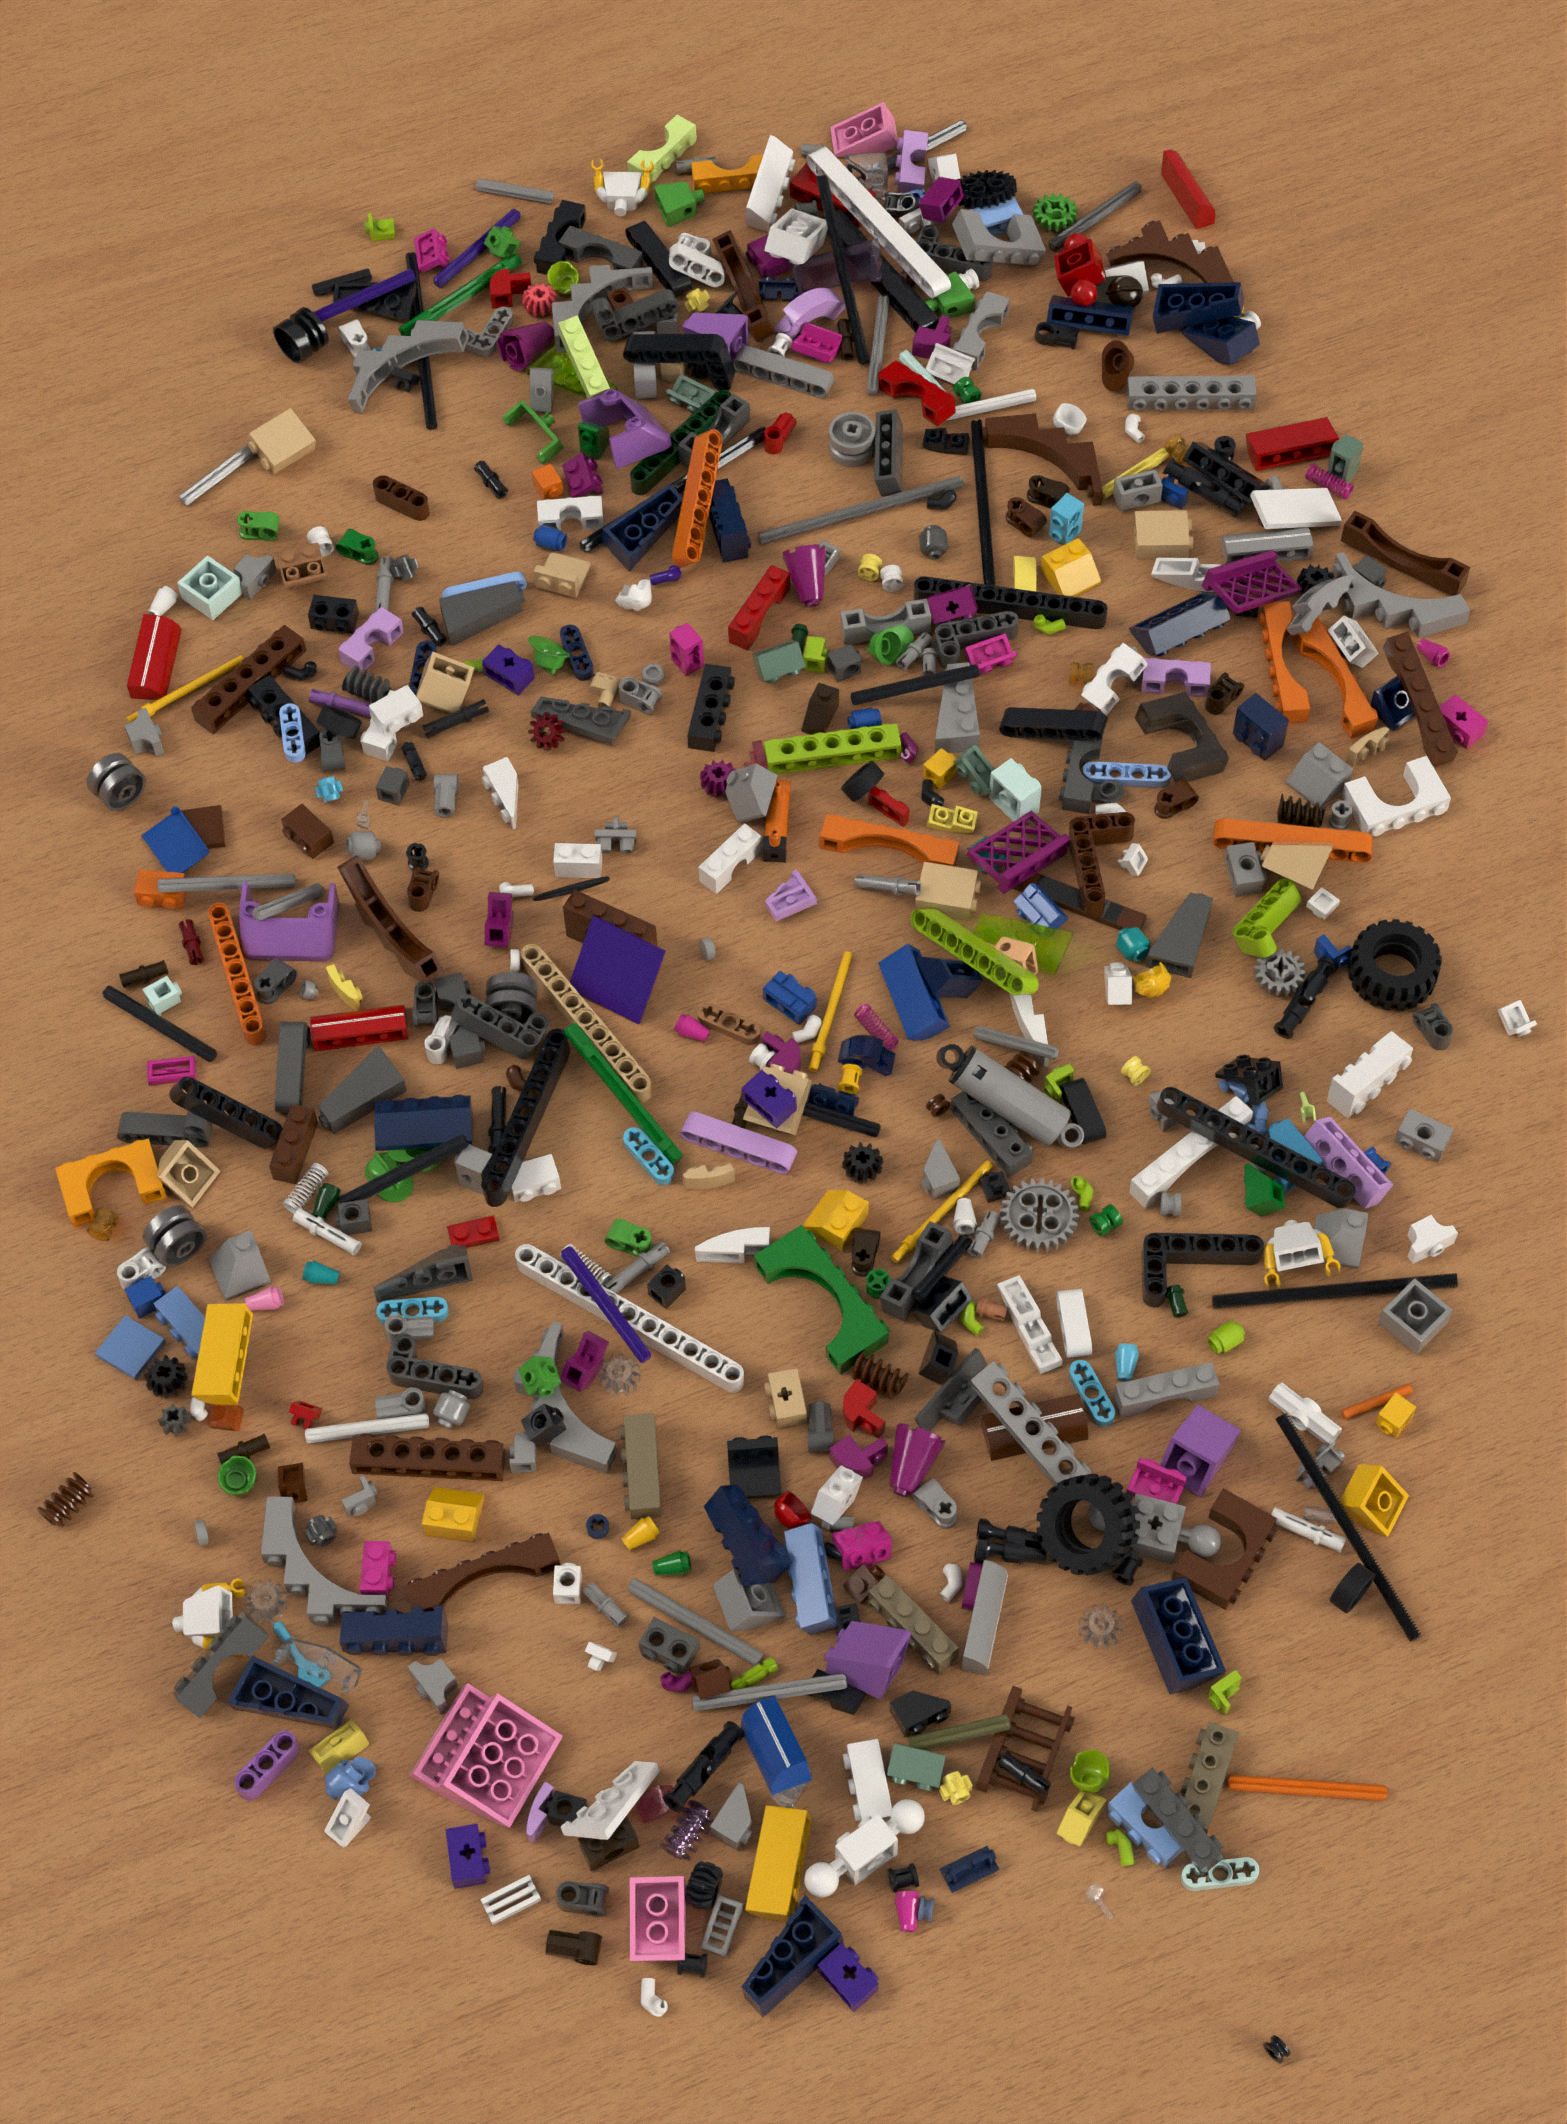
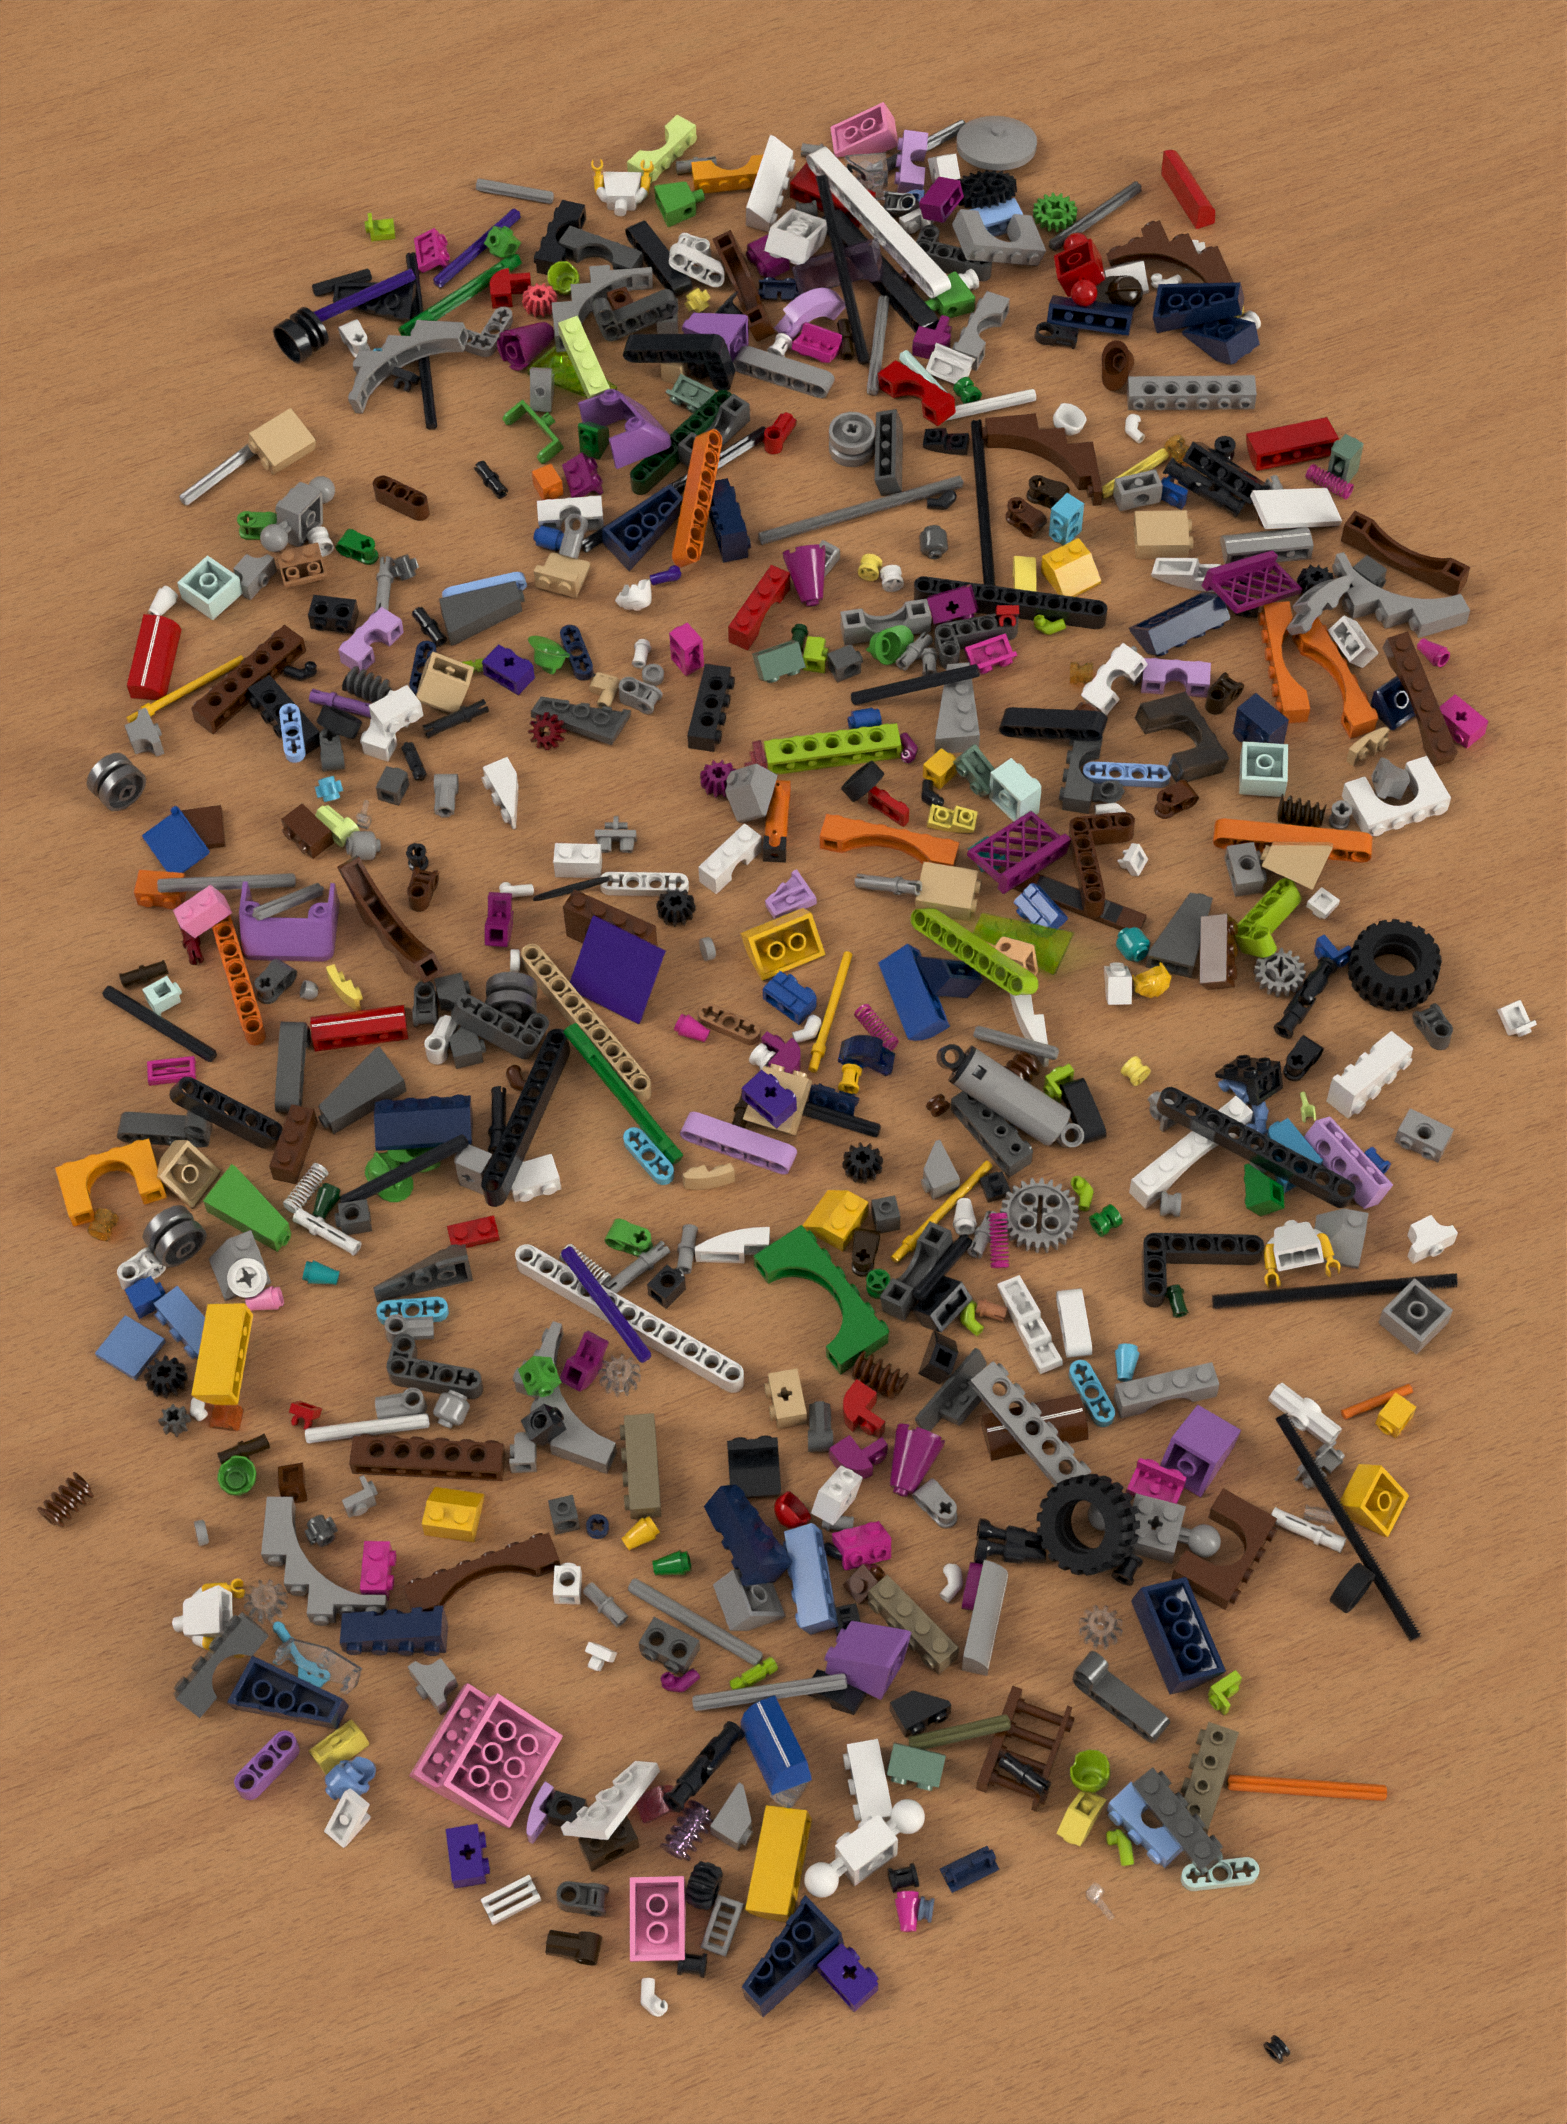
(202, 911): none -> bright pink brick
(236, 1273): none -> white gear
(246, 1209): none -> bright green slope
(298, 514): none -> light grey brick
(340, 827): none -> yellowish green piece
(564, 1514): none -> dark grey brick
(573, 538): none -> light grey piece
(642, 648): none -> white pin
(644, 880): none -> white beam
(645, 377): light grey beam -> none
(676, 907): none -> black gear
(687, 1248): none -> light grey pin
(710, 1679): reddish brown brick -> none
(783, 943): none -> yellow slope
(820, 709): dark brown slope -> none
(885, 1214): none -> dark grey brick
(955, 1788): light yellow gear -> none
(996, 143): none -> light grey dish
(998, 1263): none -> dark pink piece
(1007, 611): none -> red tile
(1118, 1698): none -> dark grey beam
(1218, 952): none -> brick
(1226, 1337): lime brick -> none
(1263, 769): none -> light aqua brick
(1302, 1058): none -> black piece
(1319, 775): light grey slope -> none
(1389, 779): none -> light grey brick

